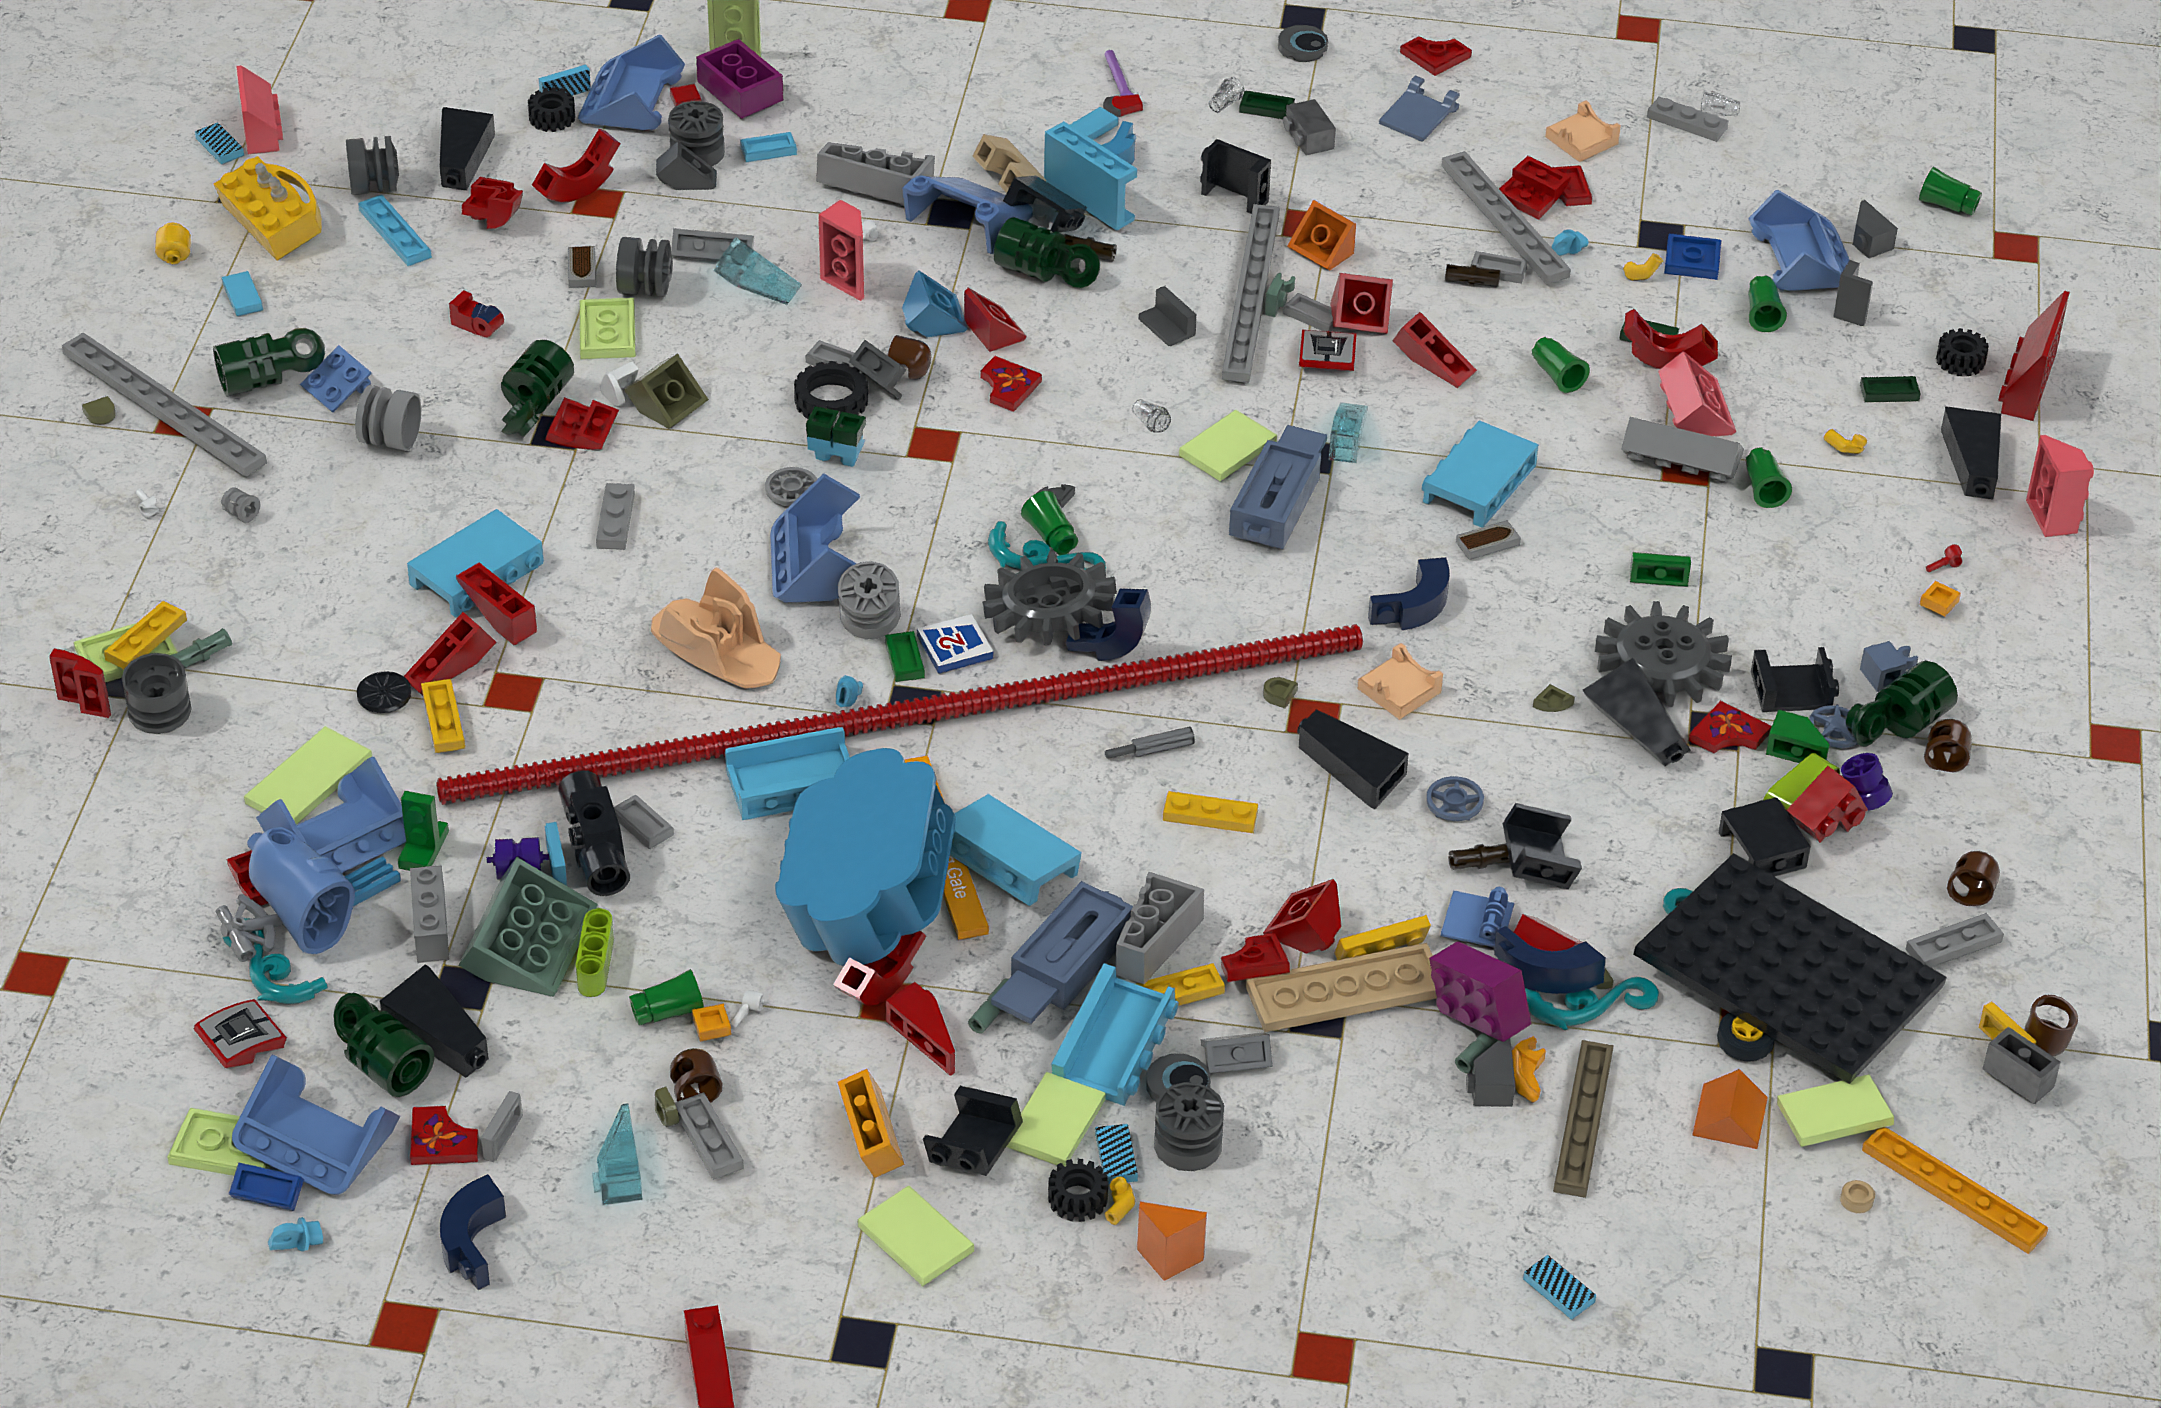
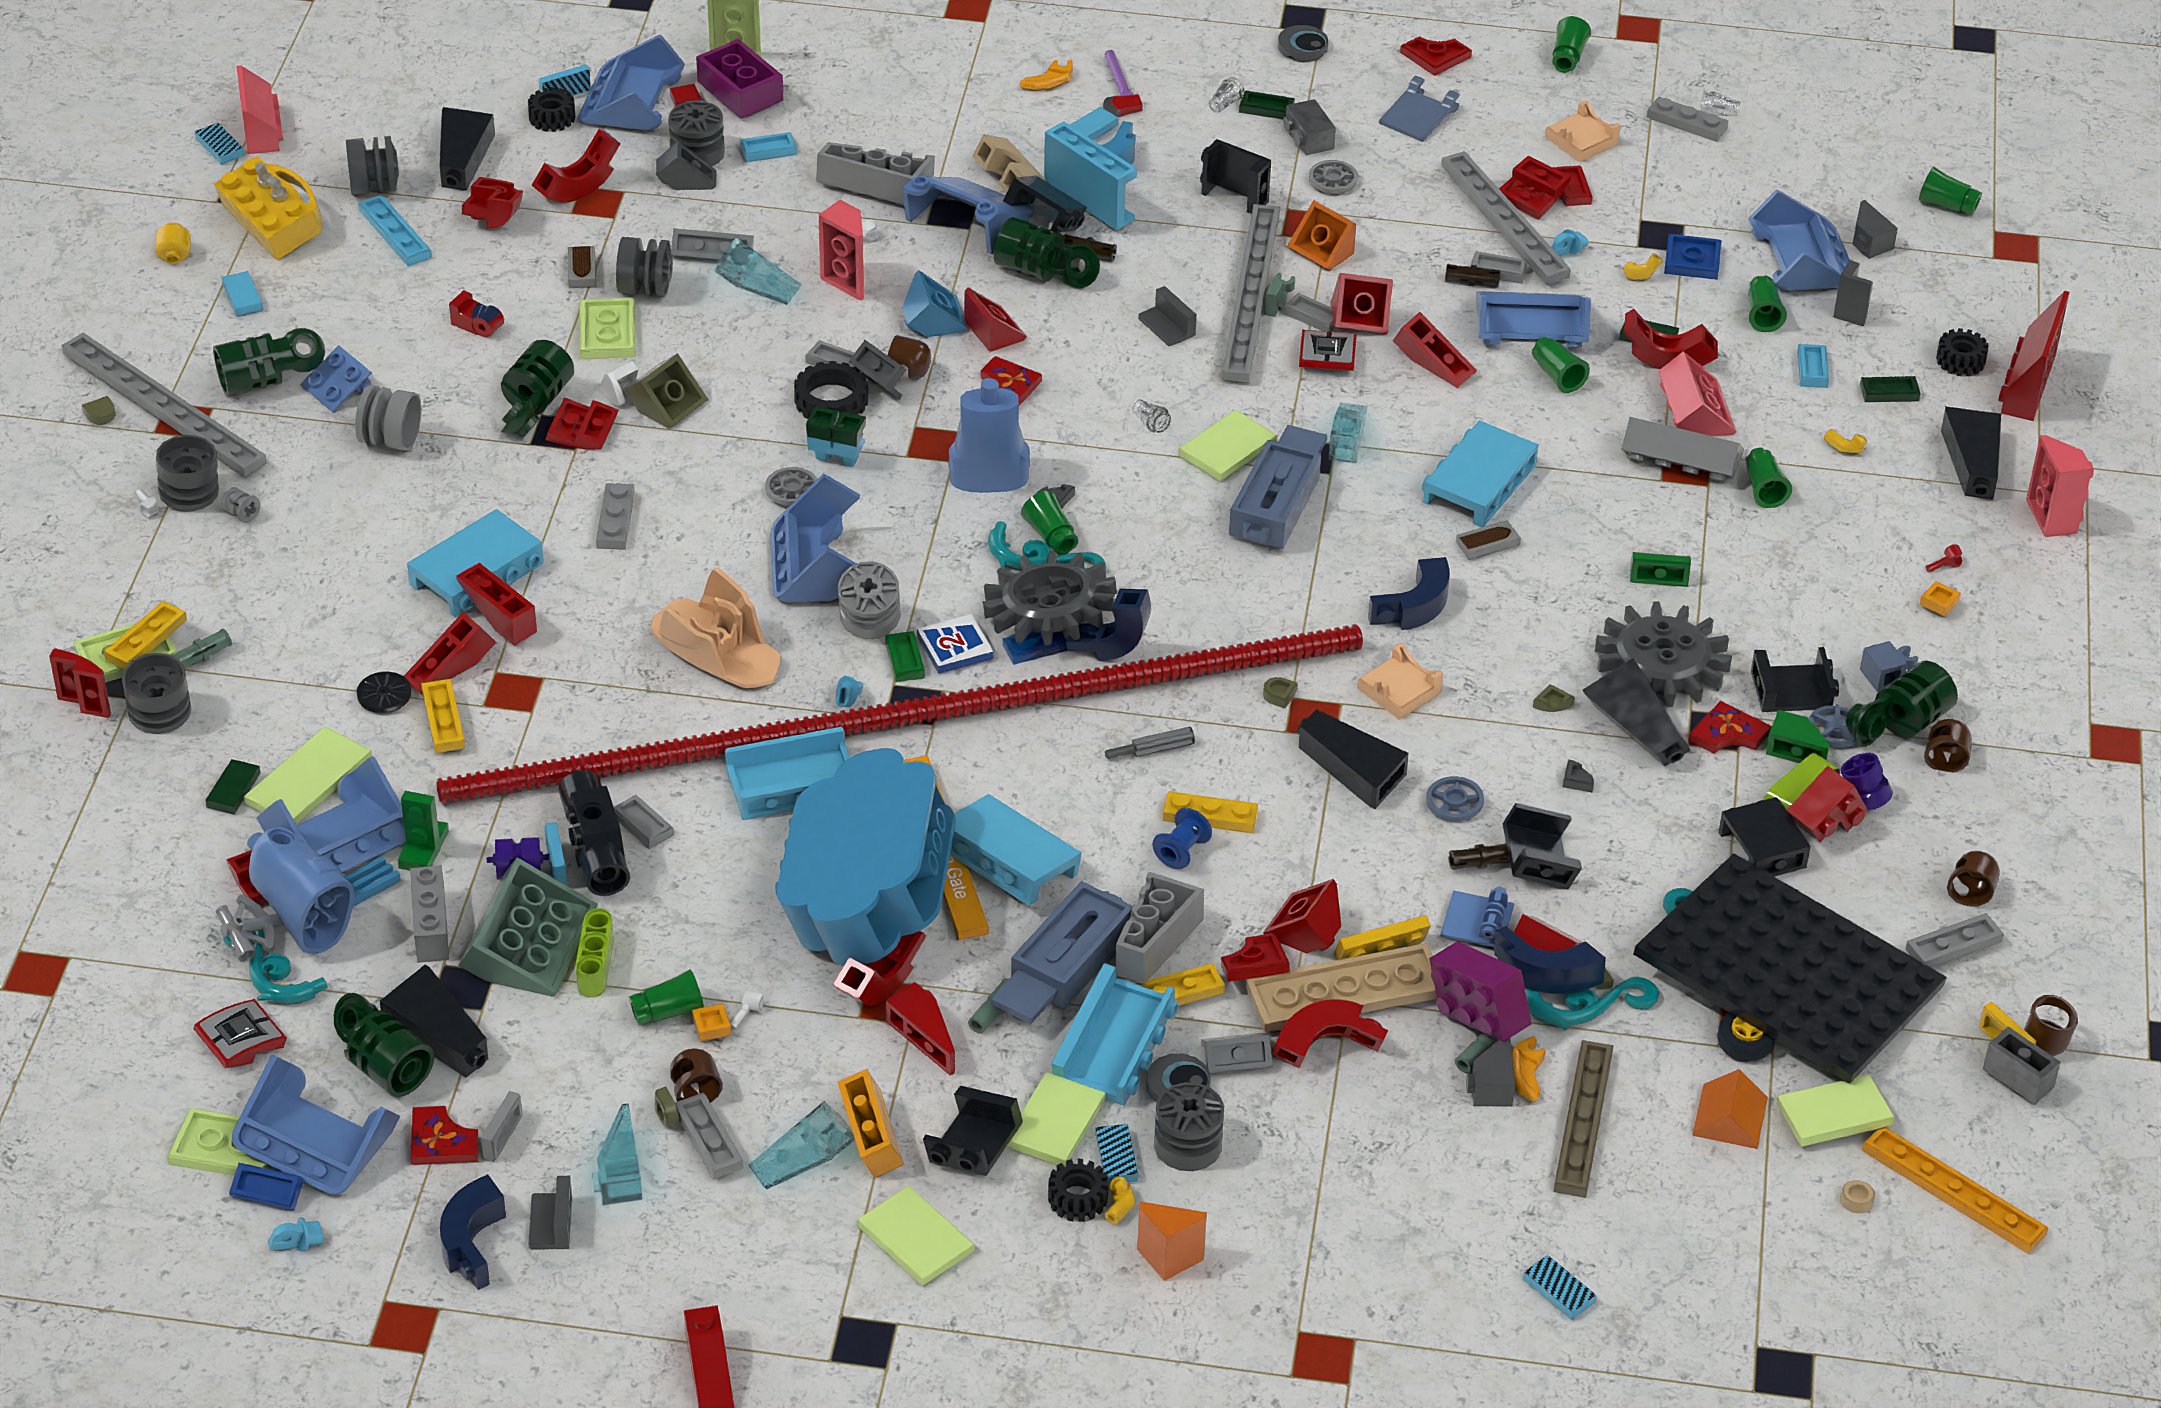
(187, 472): none -> dark grey wheel
(232, 786): none -> dark green tile
(551, 1217): none -> dark grey panel
(805, 1146): none -> clear light blue slope
(989, 442): none -> medium blue torso
(1033, 647): none -> clear blue tile
(1053, 77): none -> light orange piece
(1174, 847): none -> blue hose
(1322, 1020): none -> red arch
(1333, 177): none -> light grey wheel
(1533, 316): none -> medium blue windscreen
(1570, 41): none -> green plant
(1577, 777): none -> dark grey tile
(1812, 365): none -> medium azure tile

